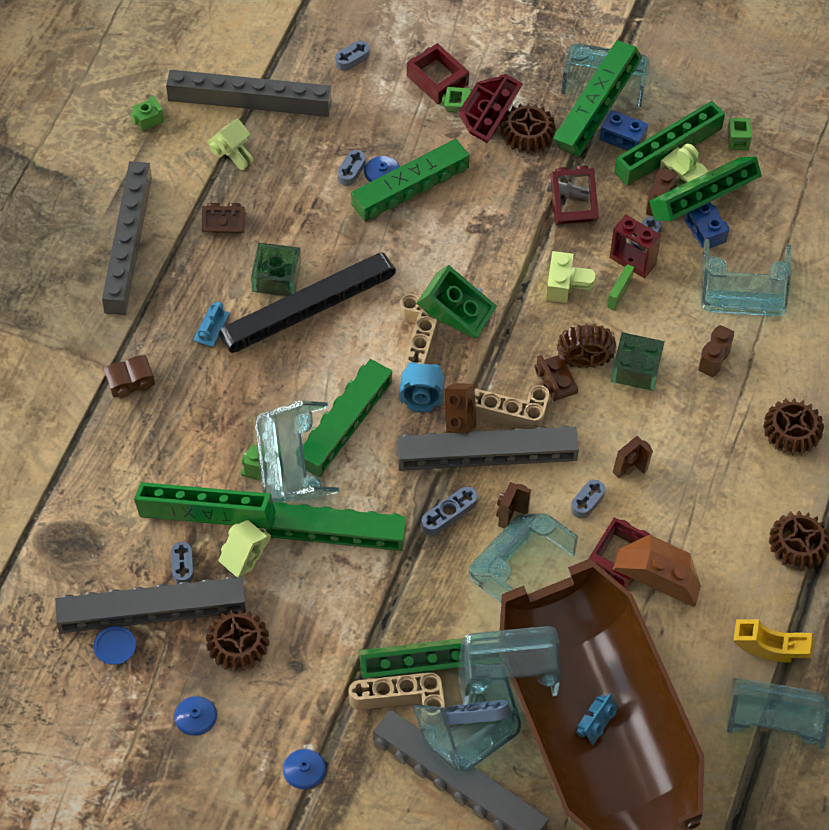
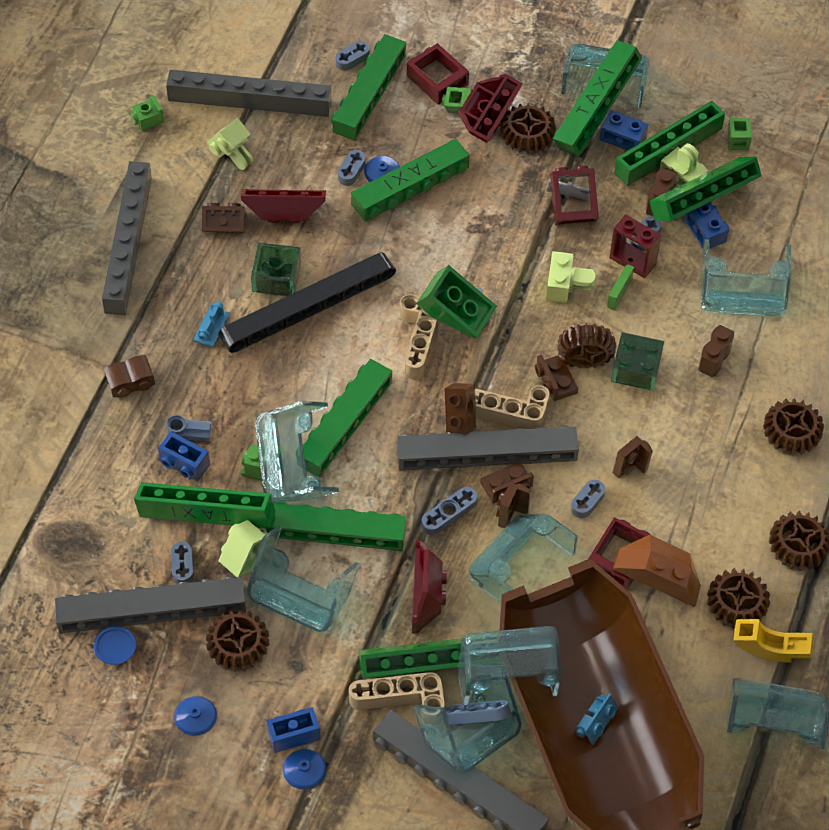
(184, 456): none -> blue brick
(189, 429): none -> sand blue piece
(283, 204): none -> dark red wedge
(291, 595): none -> clear light blue windscreen
(293, 729): none -> blue brick
(369, 87): none -> green brick
(422, 387): dark azure brick -> none
(427, 587): none -> dark red wedge
(498, 482): none -> reddish brown bracket
(720, 598): none -> reddish brown gear

